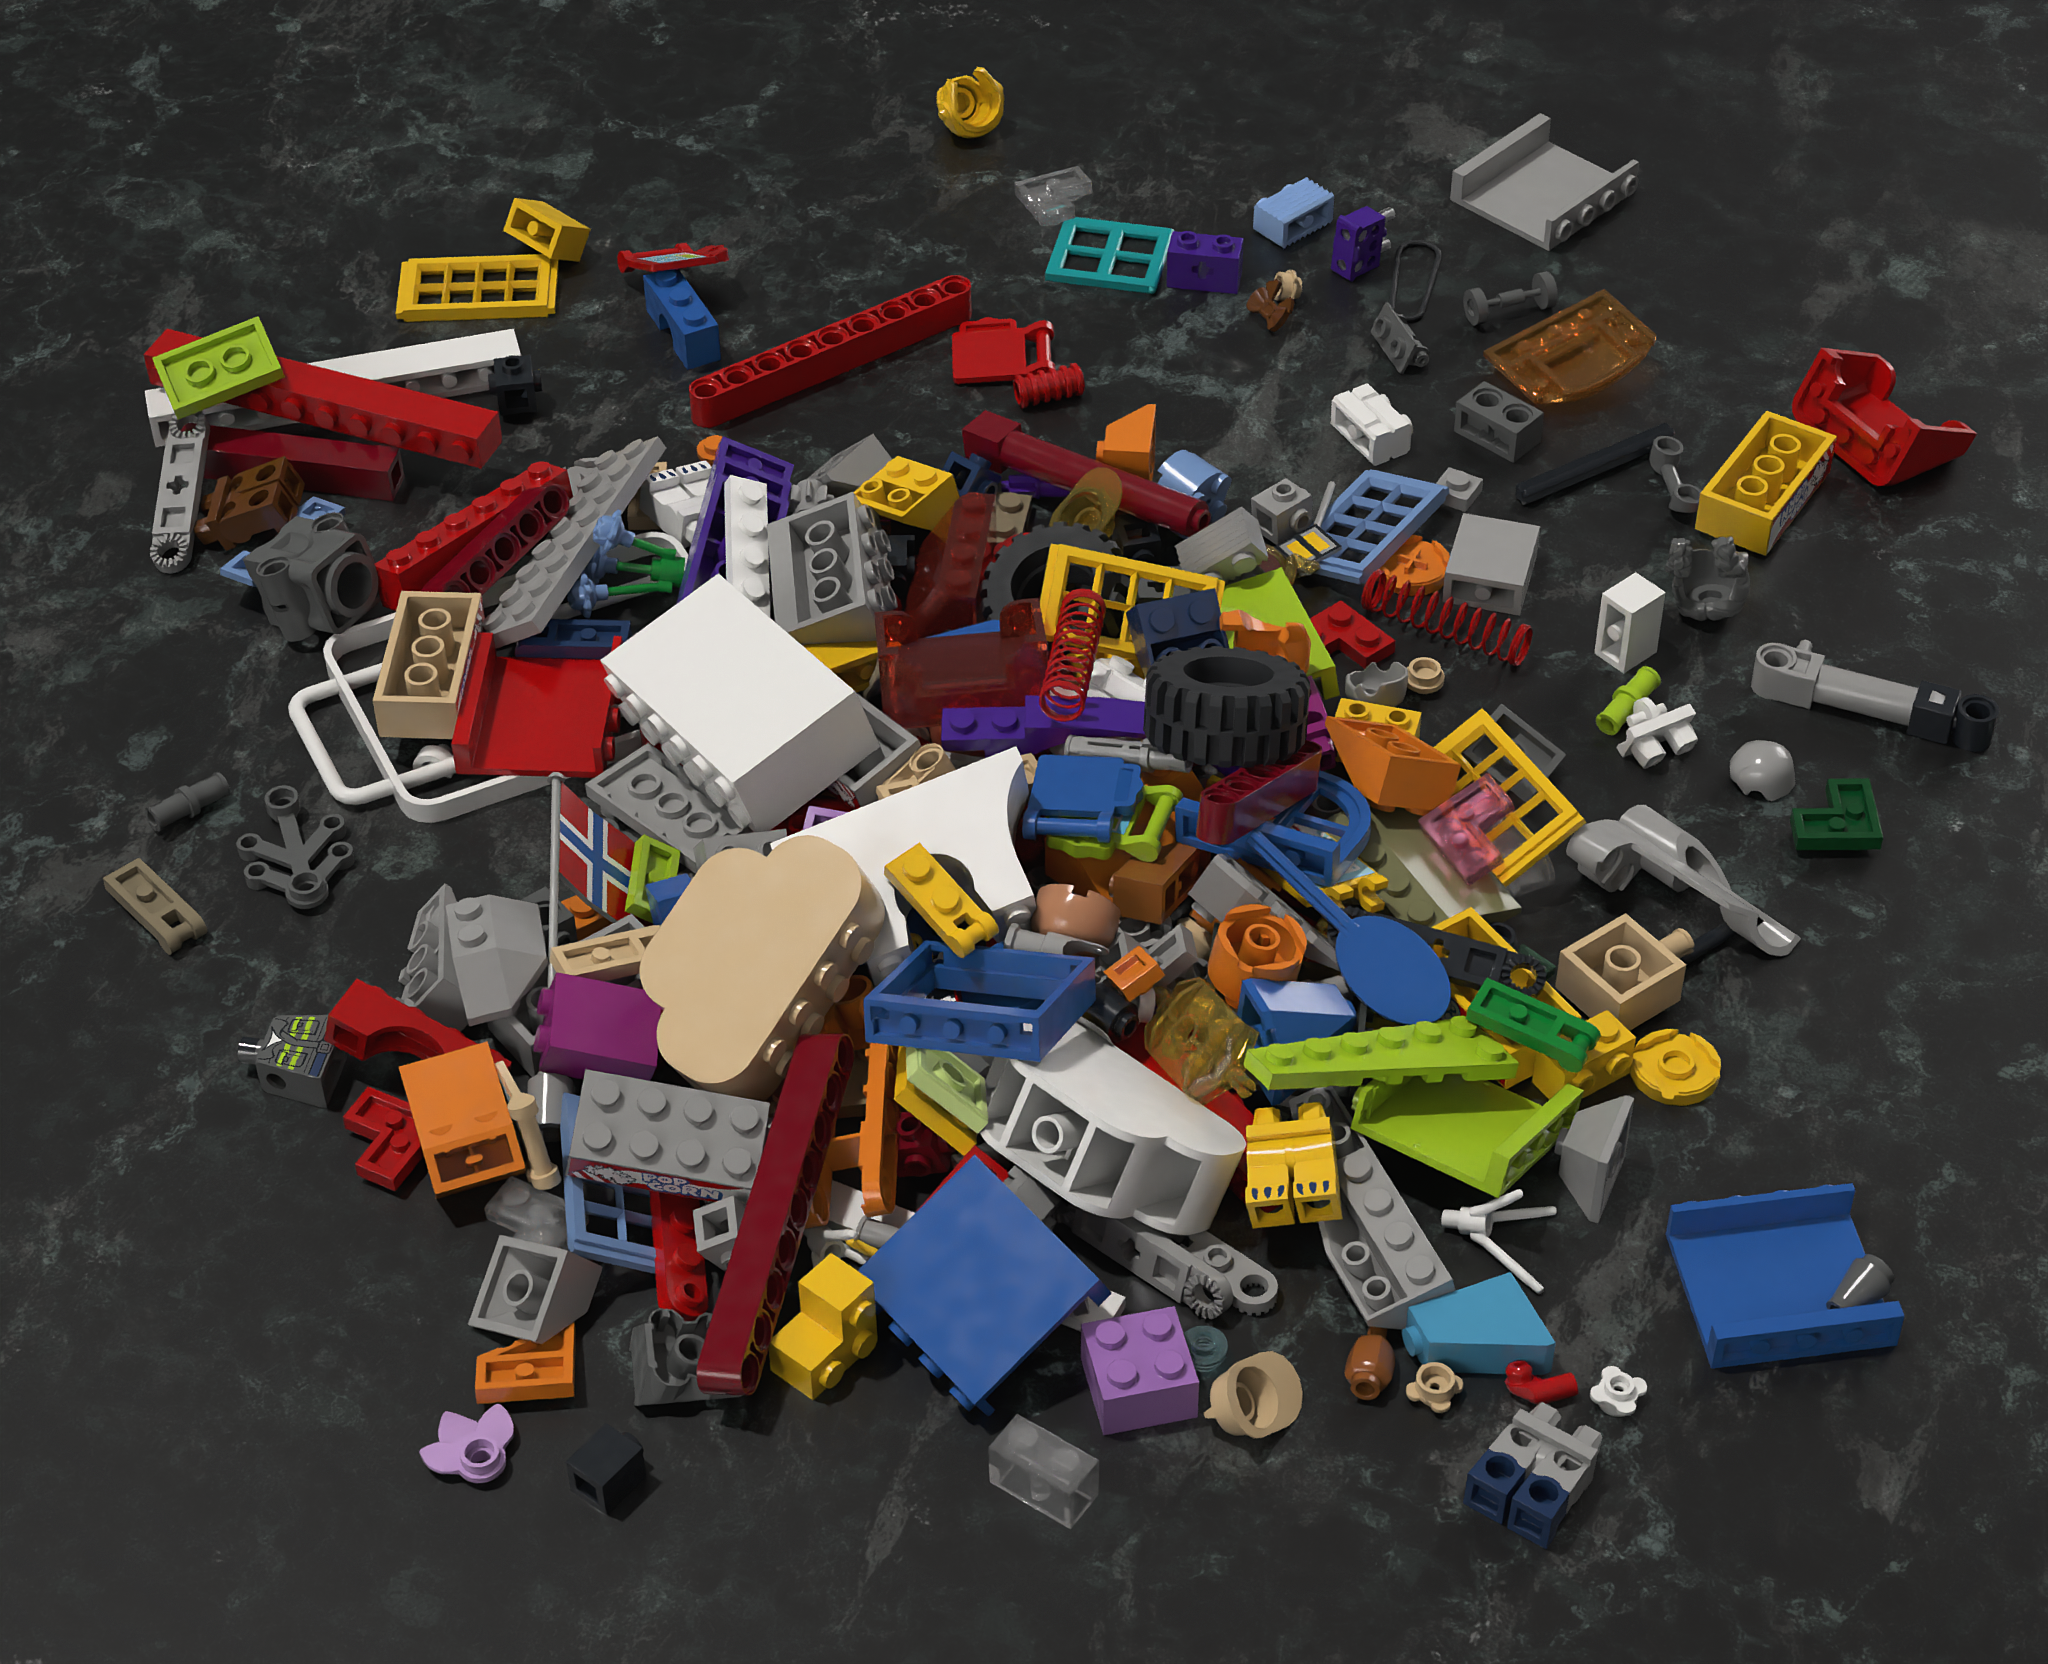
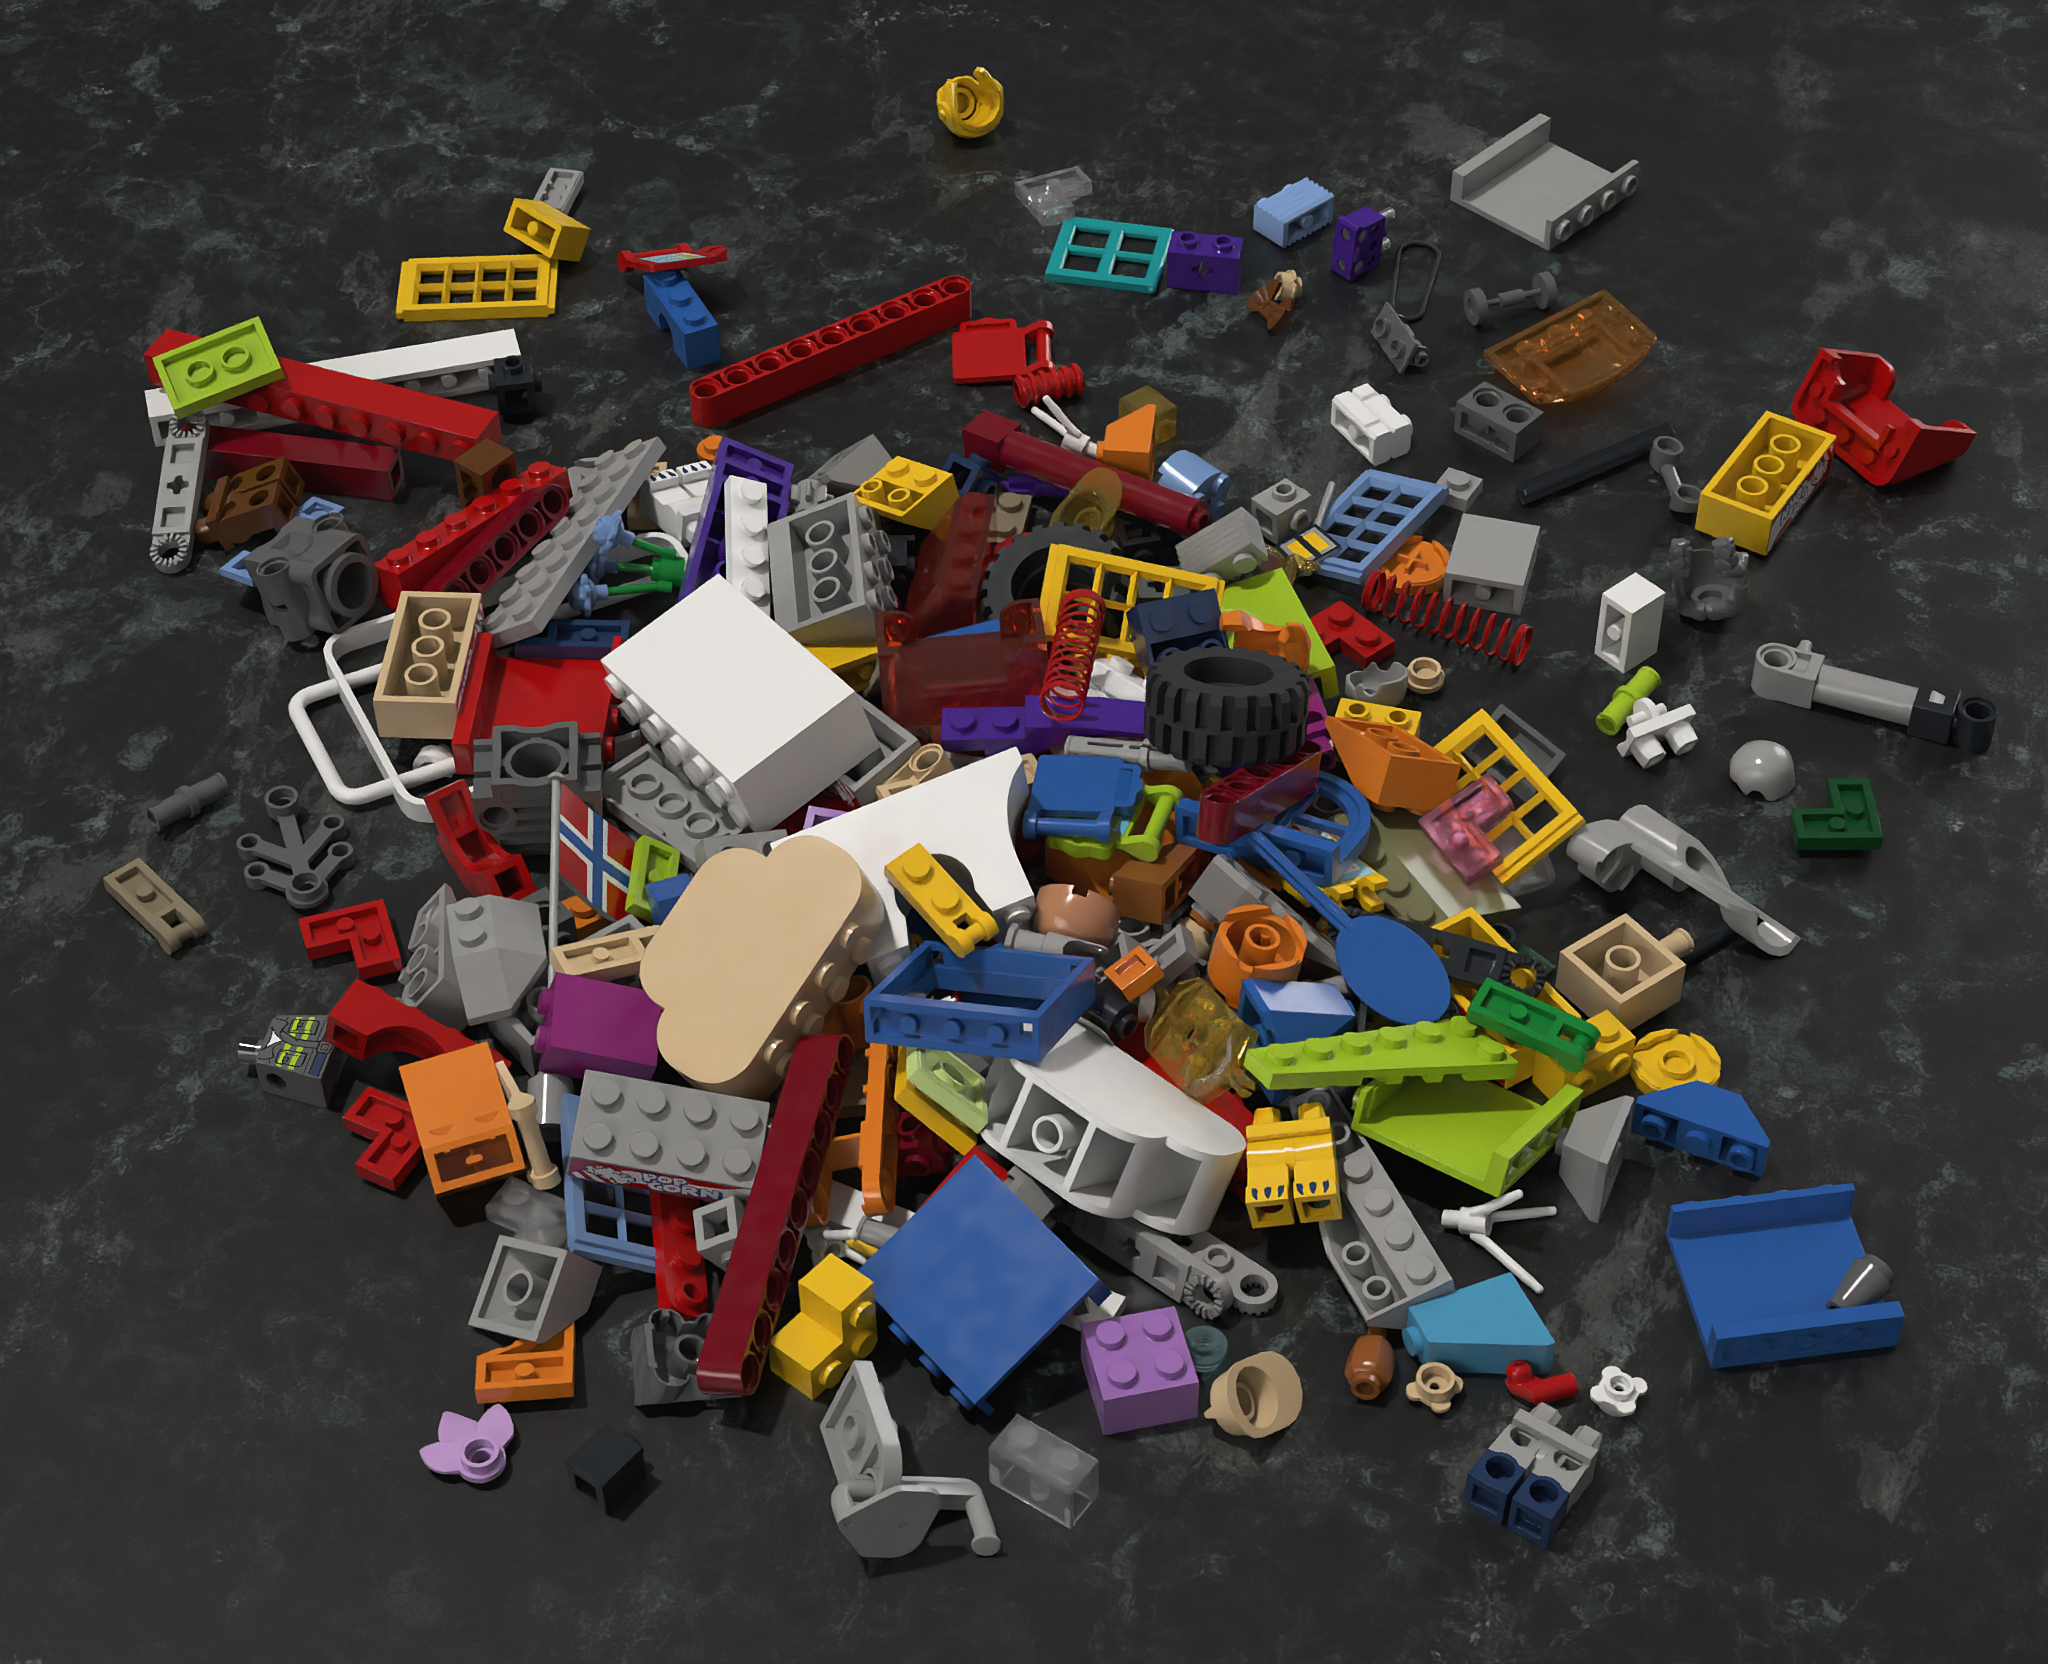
(355, 928): none -> red plate
(474, 852): none -> red arch
(483, 470): none -> reddish brown brick
(512, 782): none -> dark grey piece
(560, 188): none -> light grey plate
(873, 1501): none -> light grey plate
(1073, 438): none -> white plant
(1165, 411): none -> clear yellow brick
(1705, 1124): none -> blue slope

